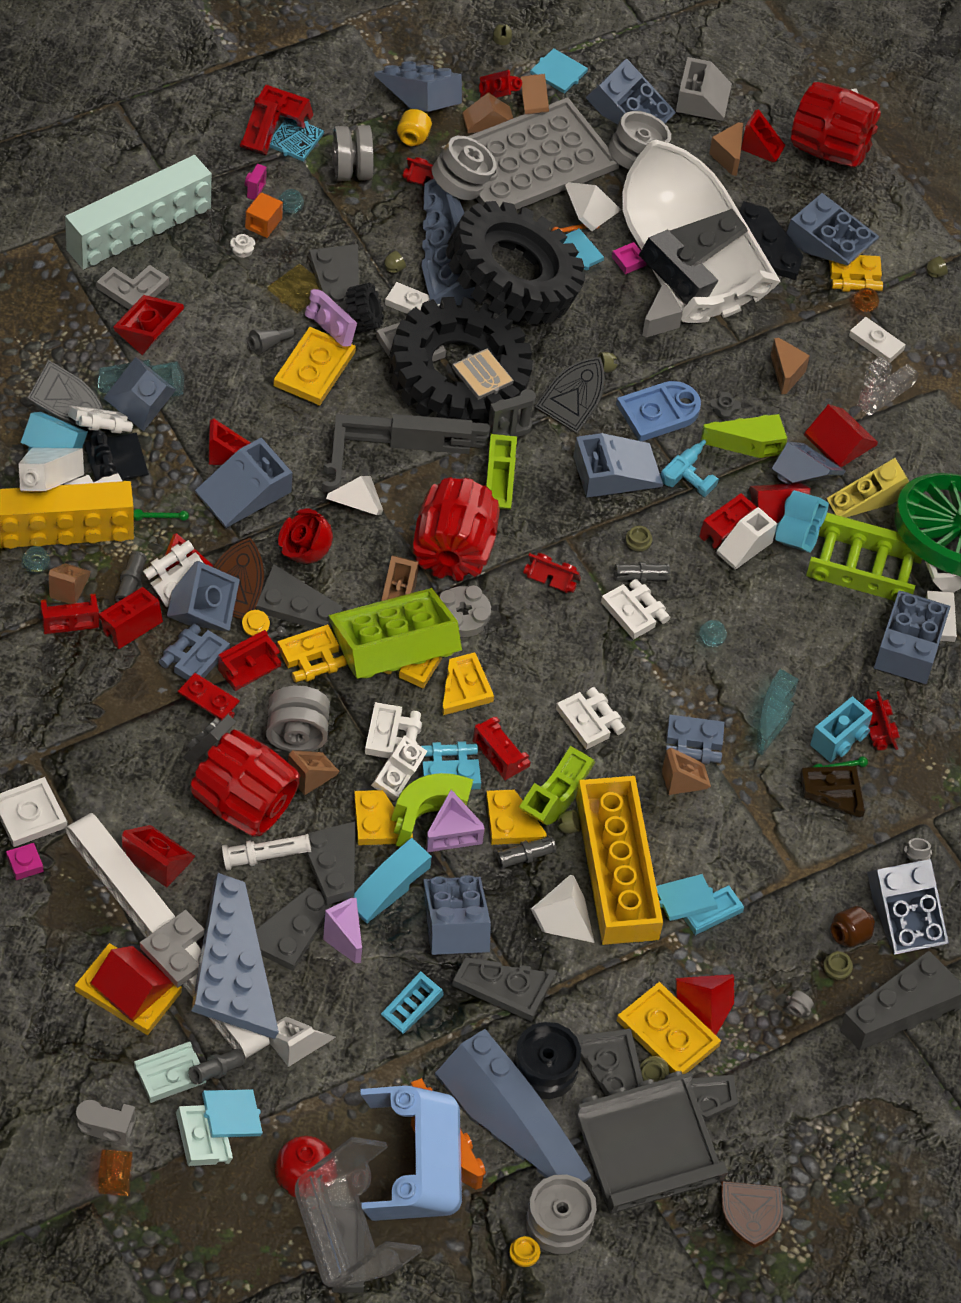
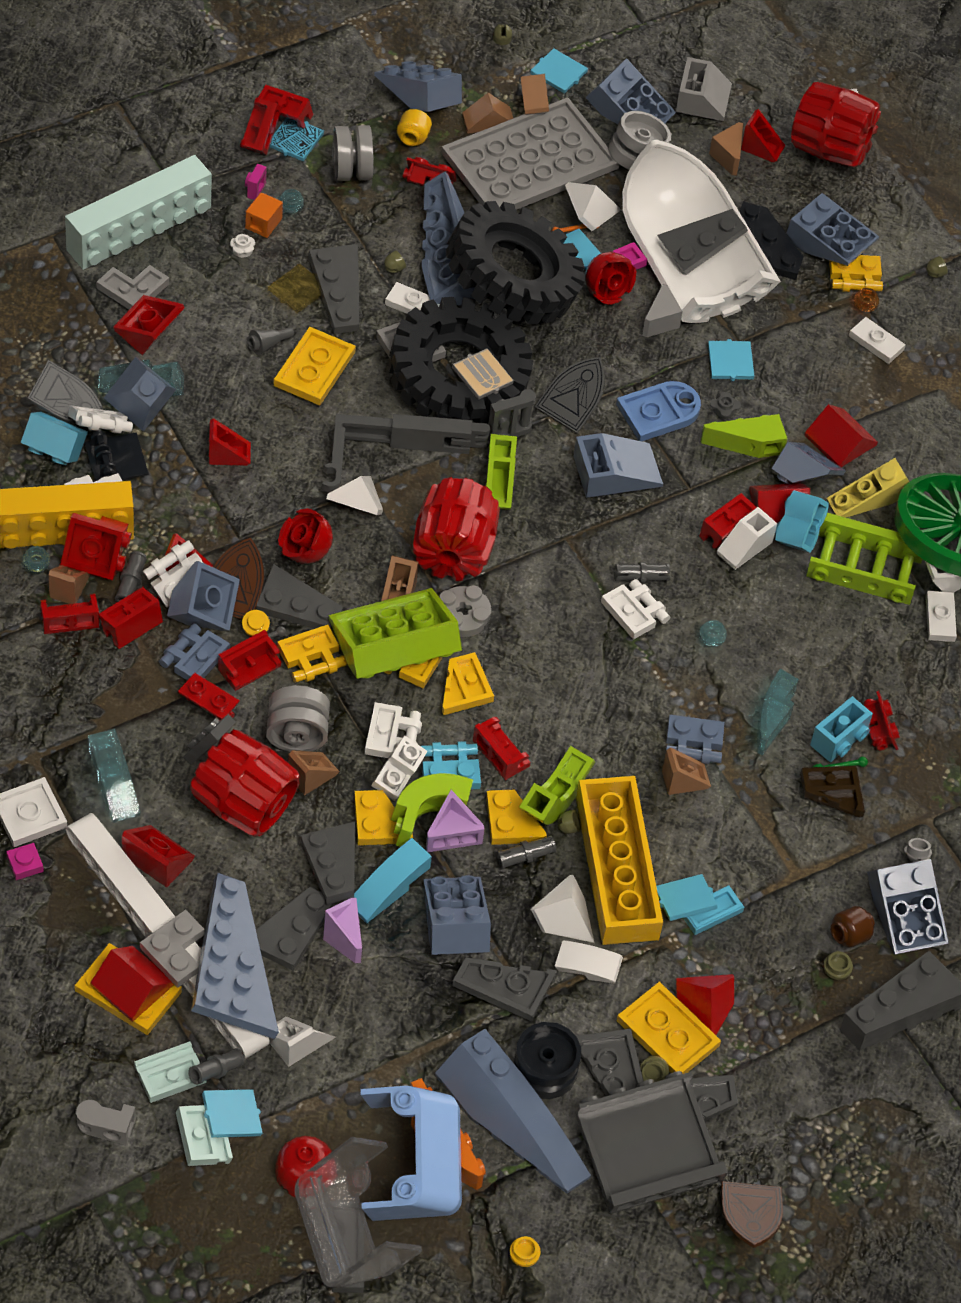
(50, 467): white slope -> none
(96, 545): none -> red plate
(113, 775): none -> clear light blue slope
(115, 1172): clear orange brick -> none
(139, 515): green hinge -> none
(246, 483): sand blue slope -> none
(252, 853): white pin -> none
(331, 317): lavender plate -> none
(365, 307): black tyre -> none
(429, 986): medium azure slope -> none
(464, 167): light grey wheel -> none
(499, 84): red hinge -> none
(561, 1214): light grey wheel -> none
(562, 575): red hinge -> none
(584, 721): white plate -> none
(588, 960): none -> white slope
(608, 361): olive hinge -> none
(610, 277): none -> red cylinder
(638, 538): olive plate -> none
(682, 467): medium azure piece -> none
(687, 281): black arch -> none
(731, 360): none -> medium azure piece
(788, 364): medium nougat slope -> none
(799, 1004): light grey plate -> none
(881, 387): clear beam -> none
(912, 637): sand blue slope -> none

